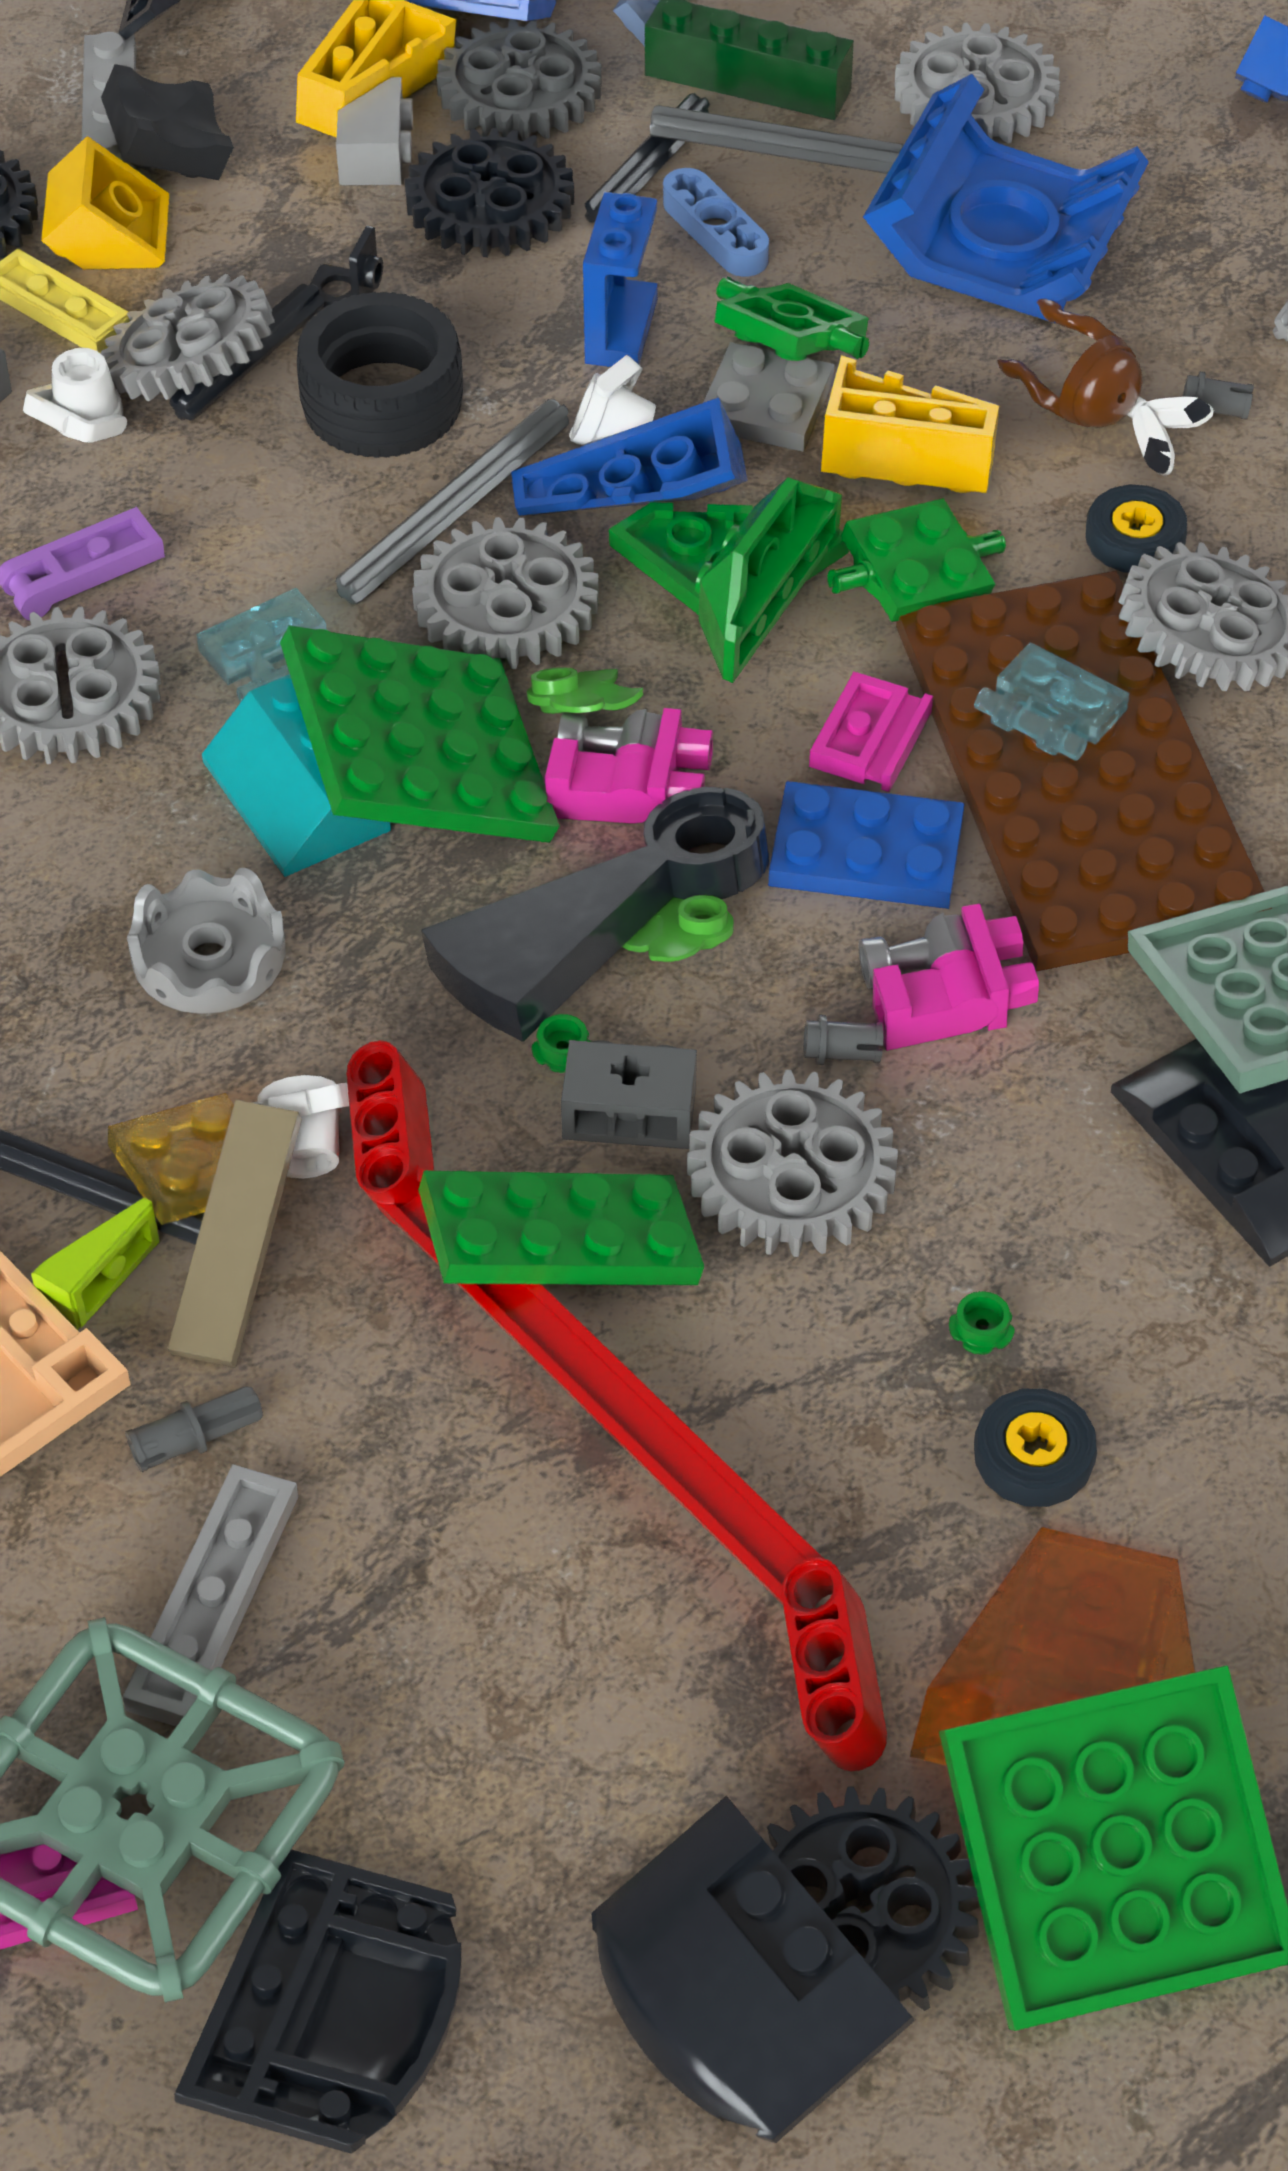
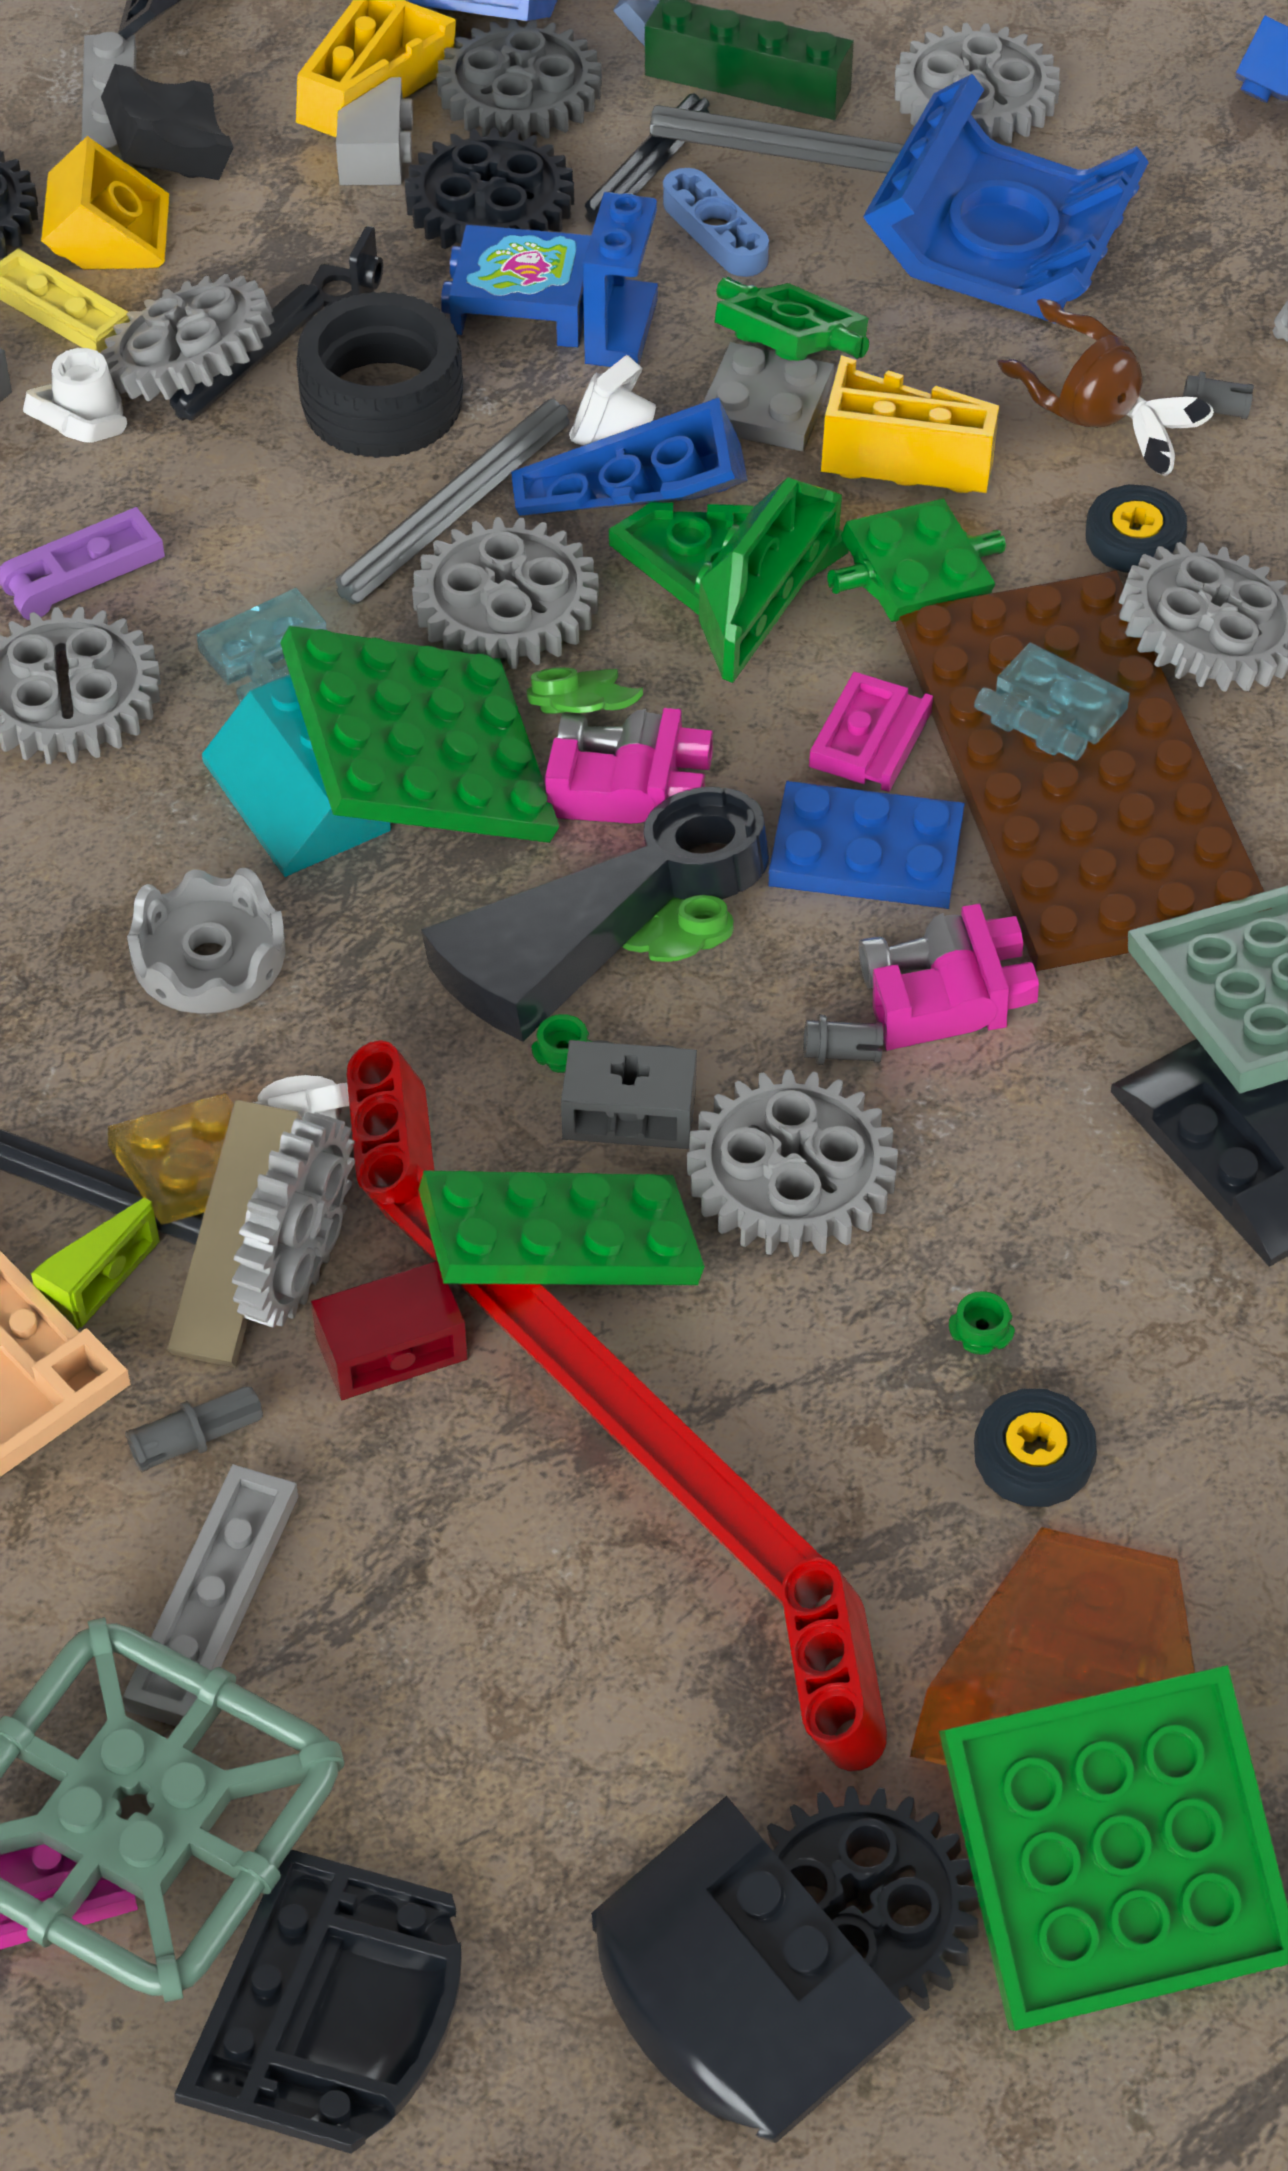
(293, 1219): none -> light grey gear
(389, 1330): none -> dark red panel
(518, 277): none -> blue panel

